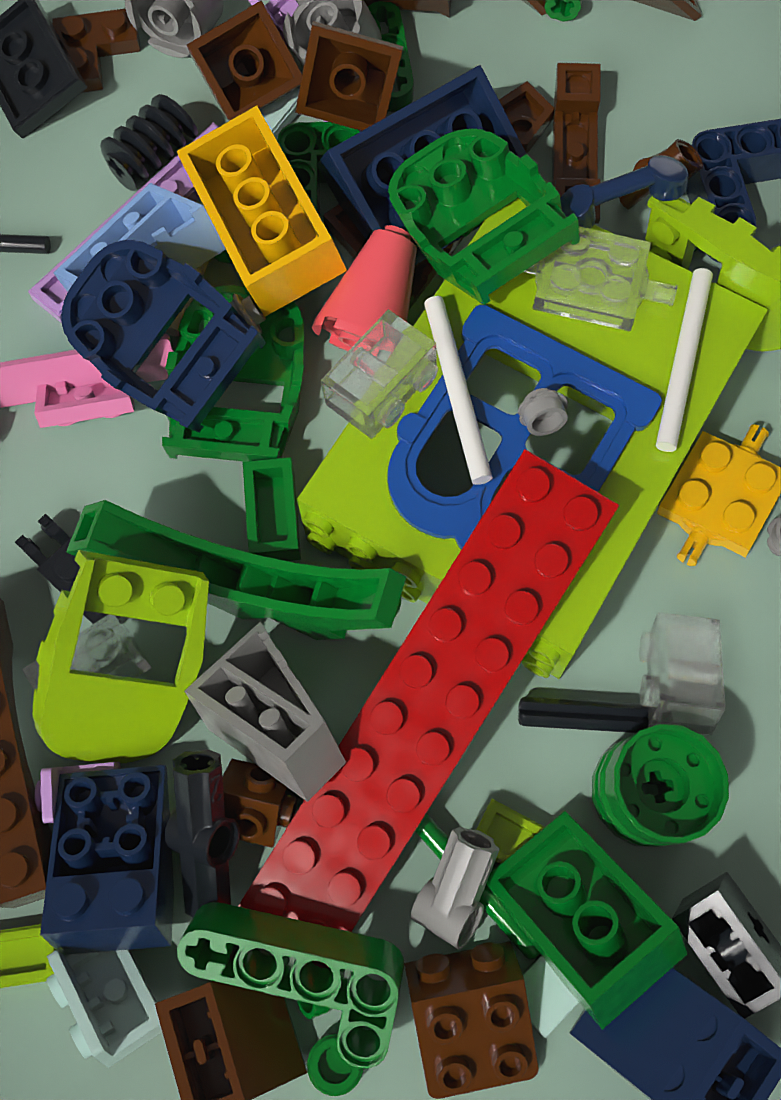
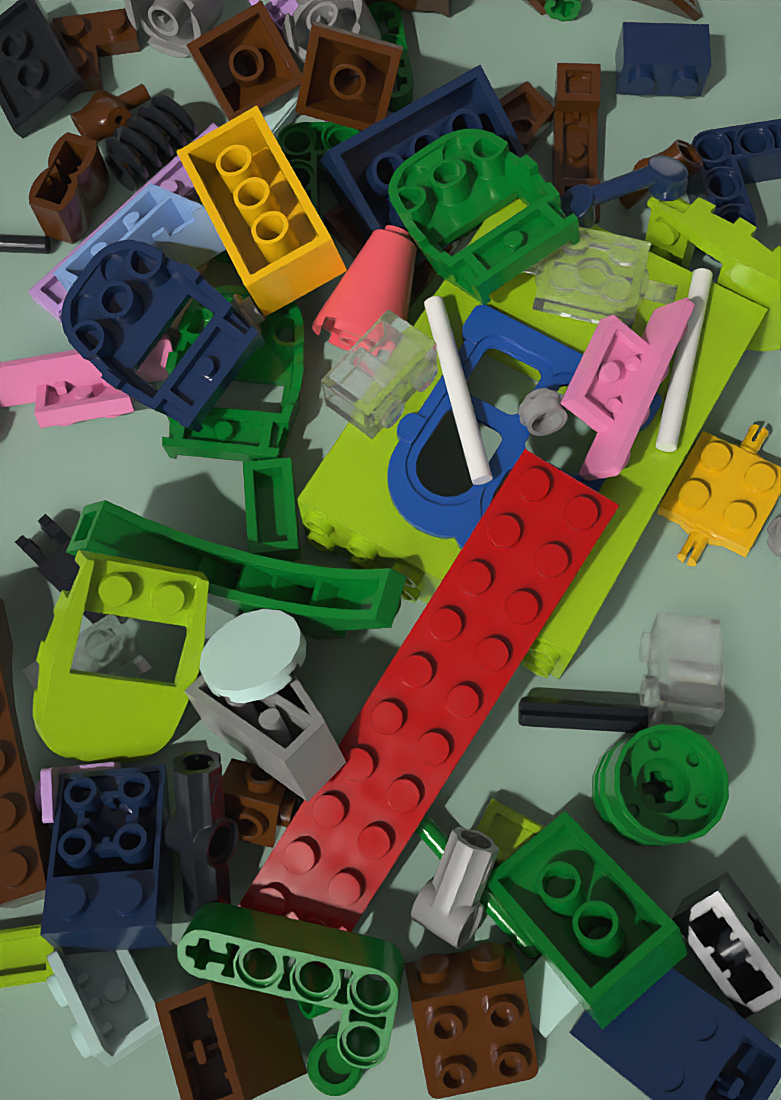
(69, 188): none -> reddish brown brick
(108, 112): none -> reddish brown piece
(253, 655): none -> light aqua tile
(619, 382): none -> bright pink bracket
(662, 58): none -> dark blue brick

